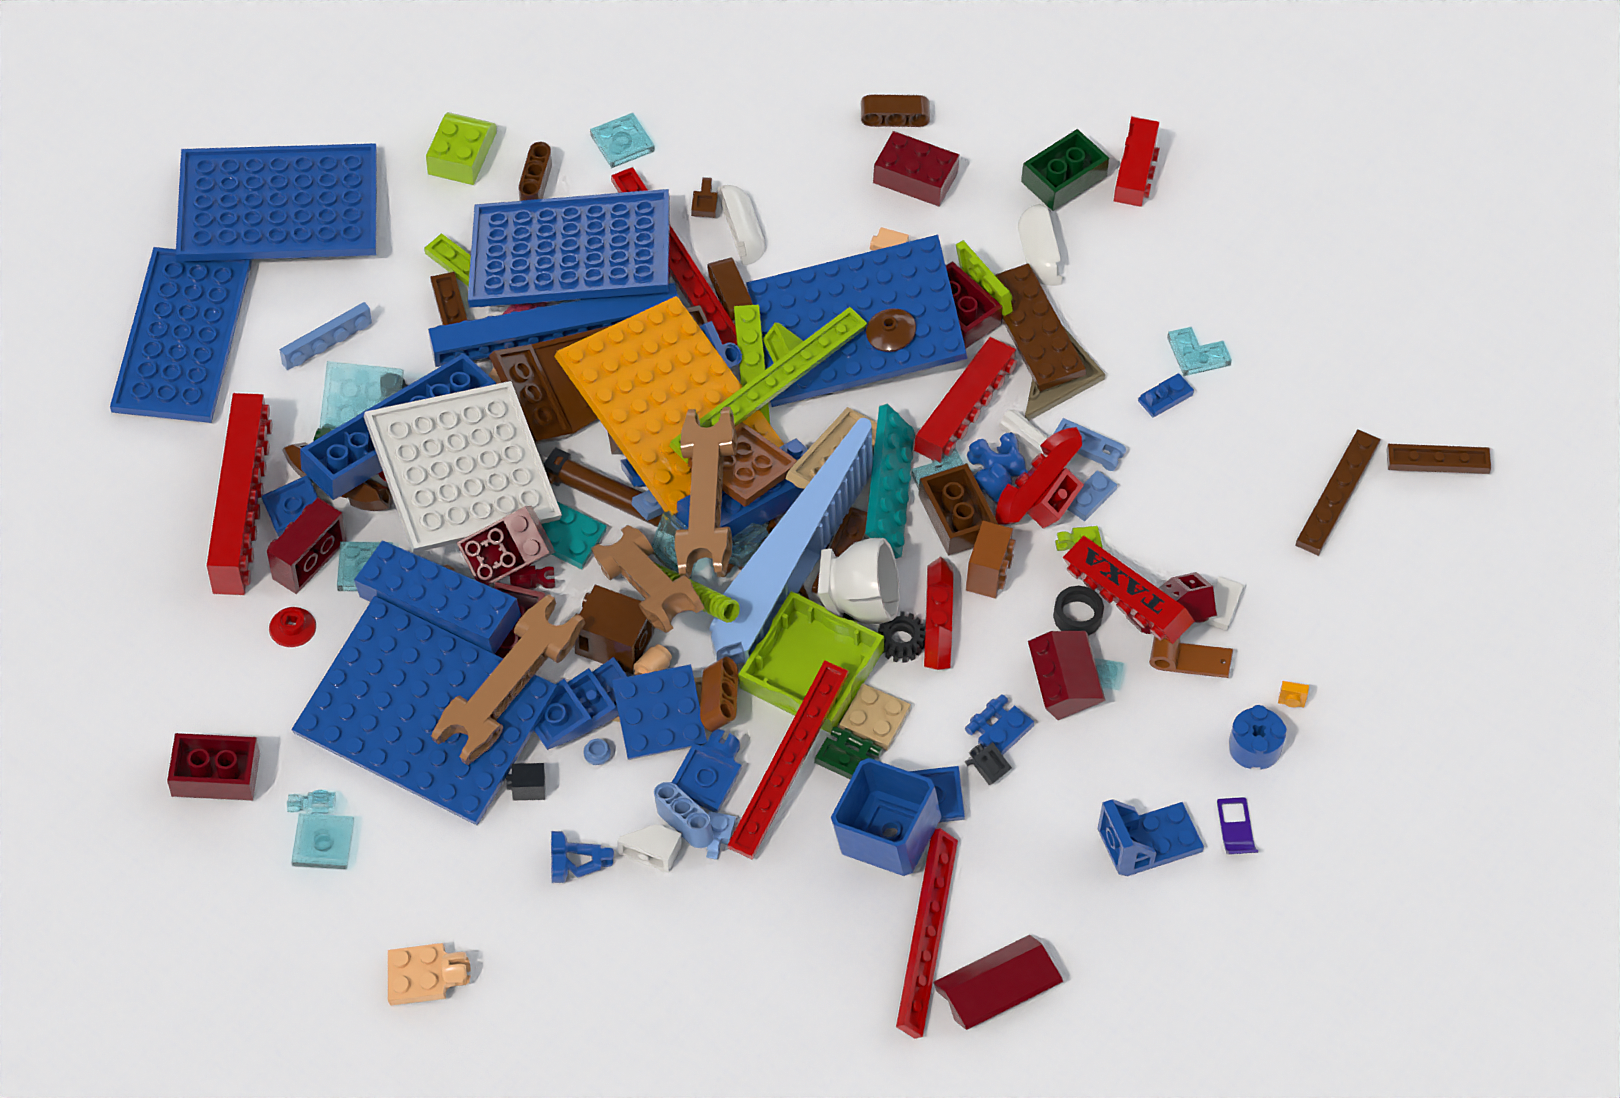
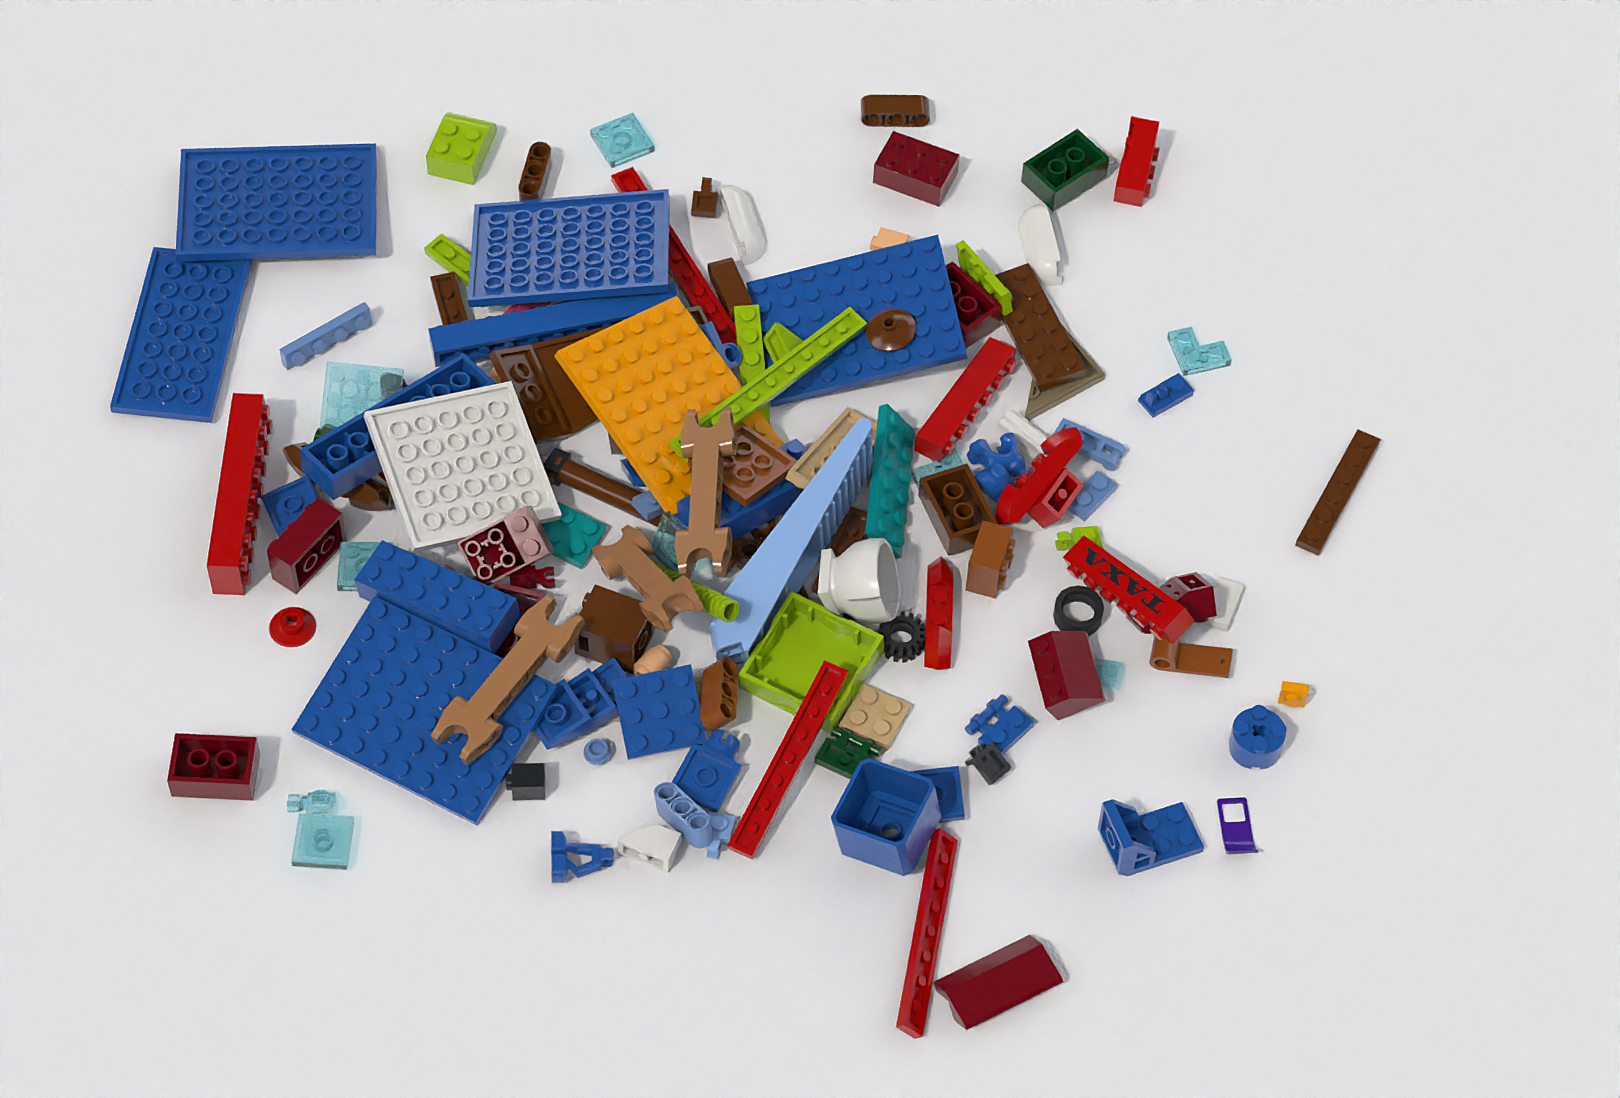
(424, 973): light nougat plate -> none
(746, 543): clear light blue plate -> none
(1438, 458): reddish brown plate -> none

